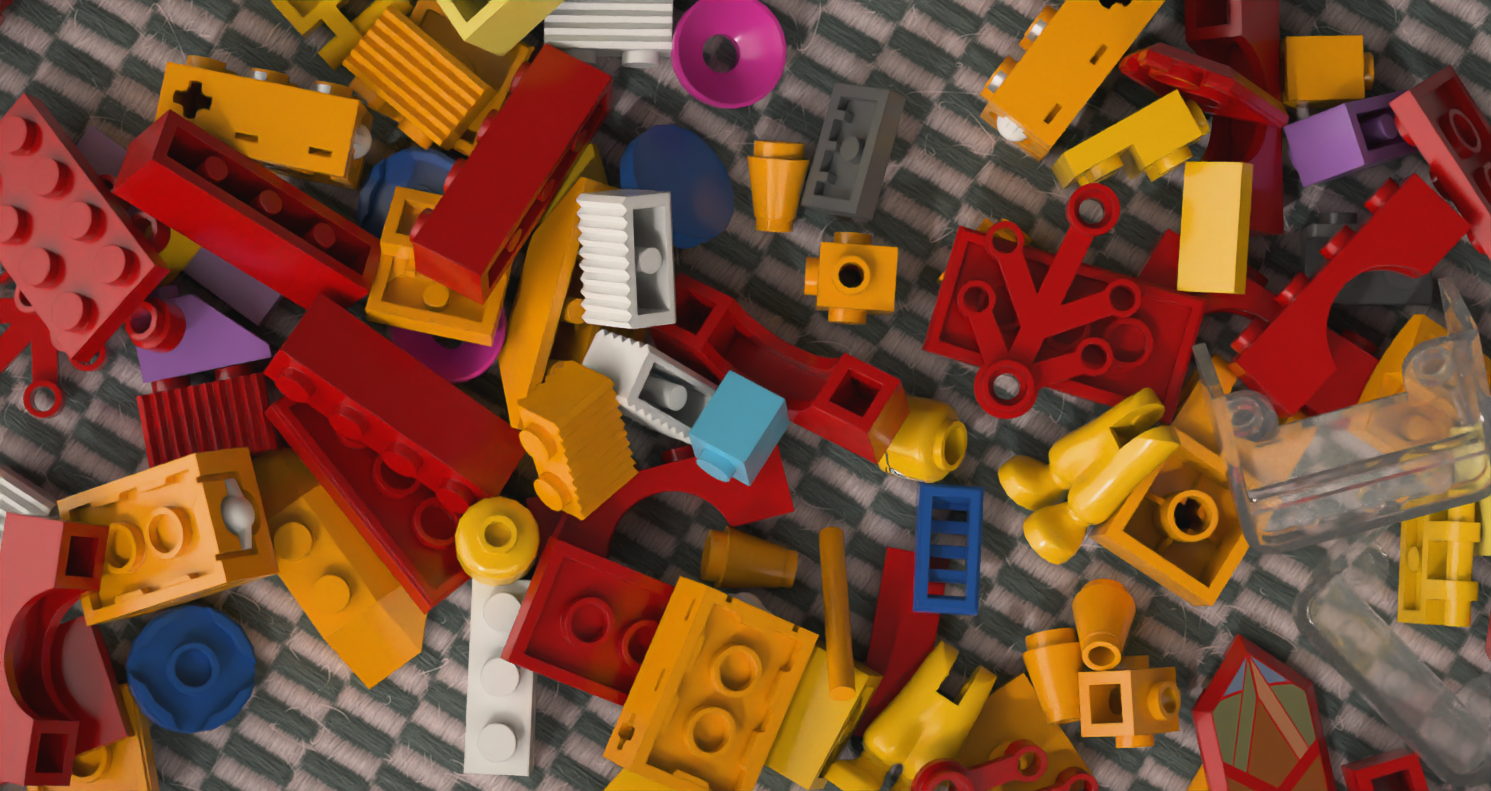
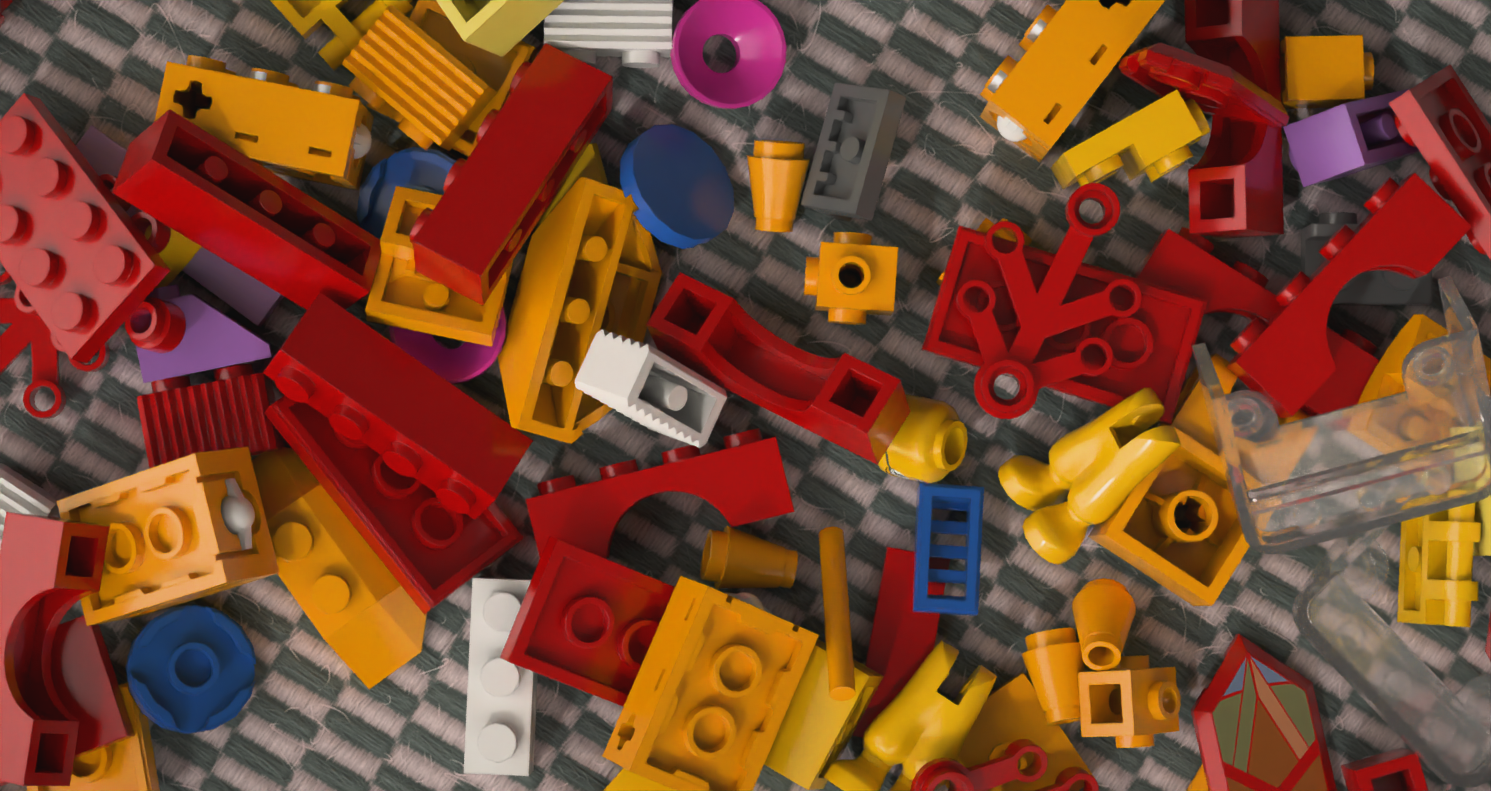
(497, 541): yellow head -> none
(576, 439): light orange brick -> none
(627, 258): white brick -> none
(738, 429): medium azure brick -> none
(1215, 227): yellow tile -> none

